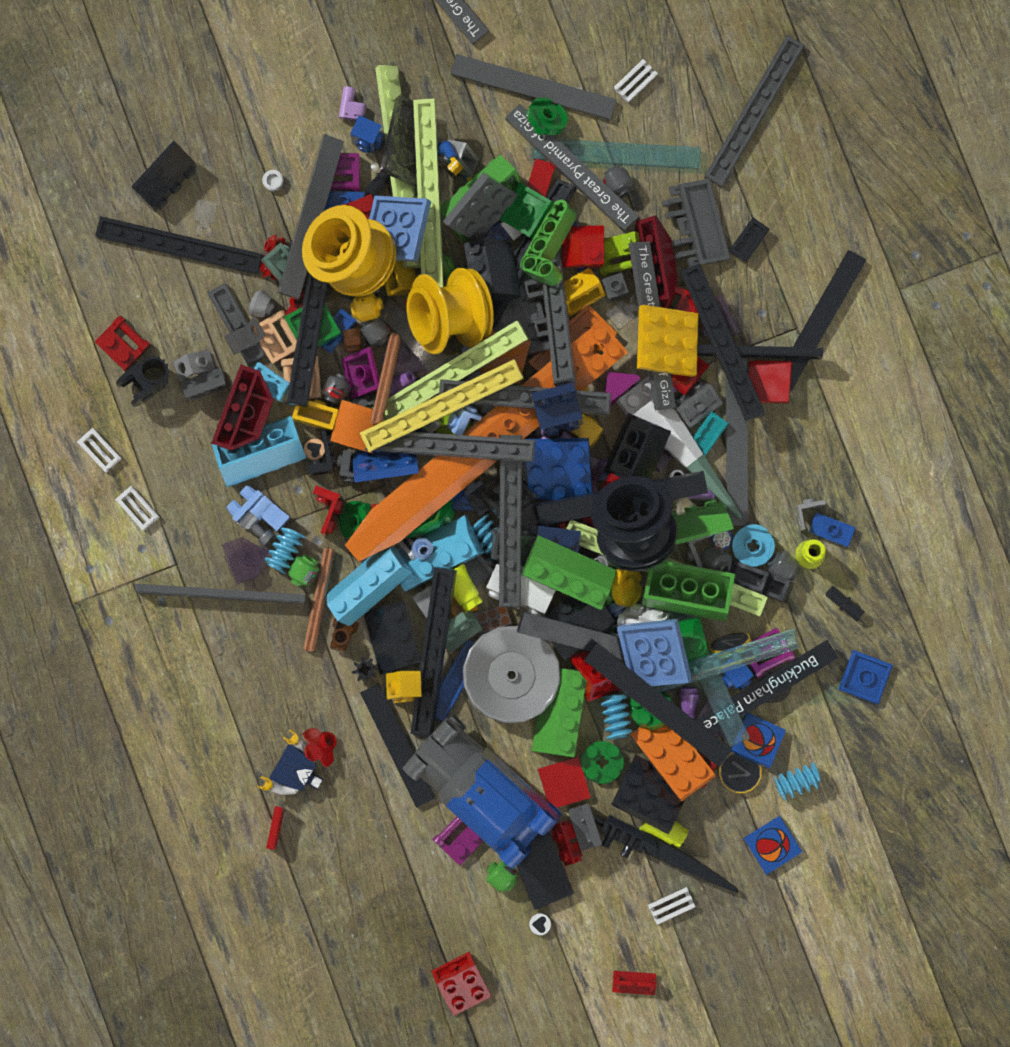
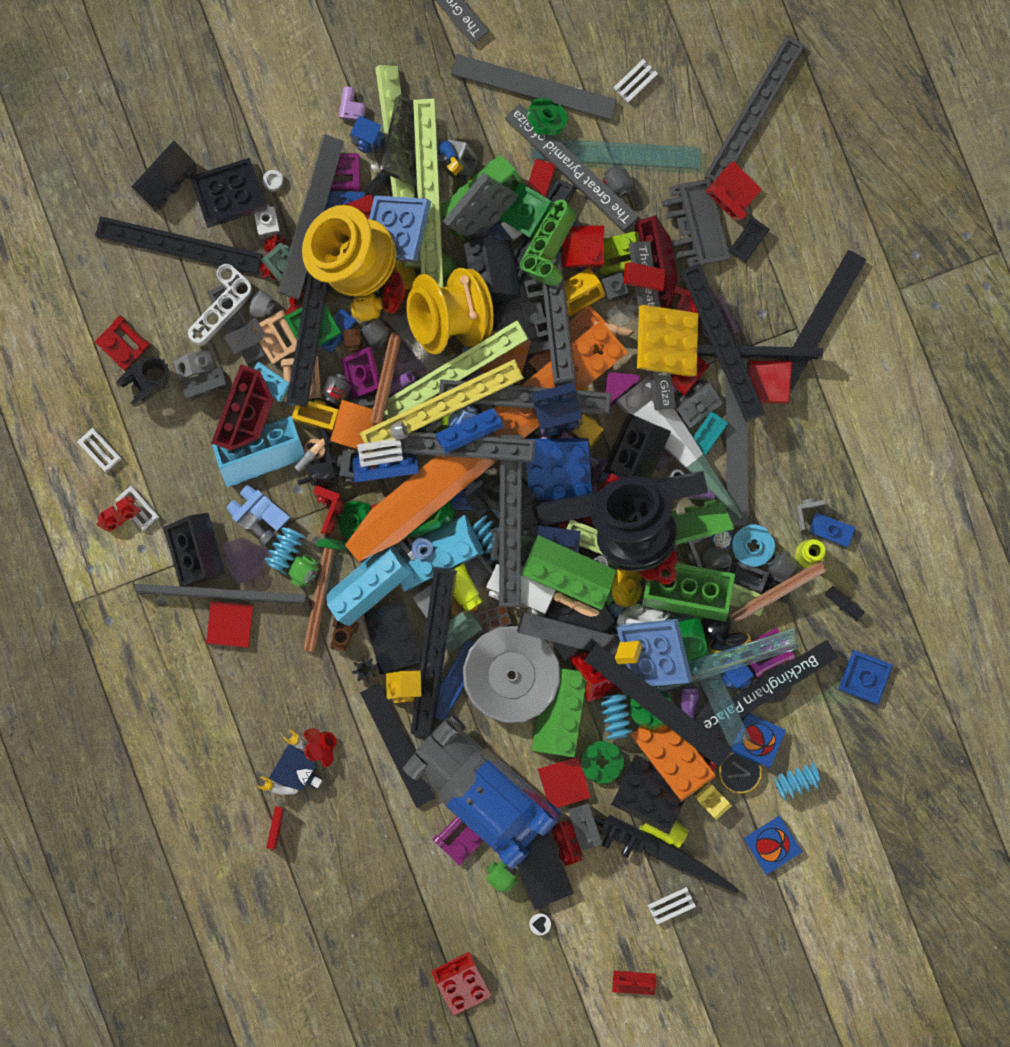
(112, 518): none -> red hinge
(194, 549): none -> black slope
(216, 308): none -> white beam
(228, 192): none -> black plate
(229, 624): none -> red tile
(267, 222): none -> white brick
(310, 455): none -> light grey piece
(323, 478): none -> black piece
(332, 543): none -> green piece
(382, 459): none -> white tile
(393, 294): none -> red plate
(399, 430): none -> light grey hinge
(464, 280): none -> light nougat hinge
(469, 430): none -> blue plate
(576, 605): none -> light nougat piece
(615, 329): none -> light nougat piece
(628, 652): none -> yellow tile
(644, 276): none -> red tile
(666, 566): none -> red plate
(712, 801): none -> light yellow bracket
(716, 629): none -> black piece
(733, 191): none -> red bracket
(778, 591): none -> nougat axle

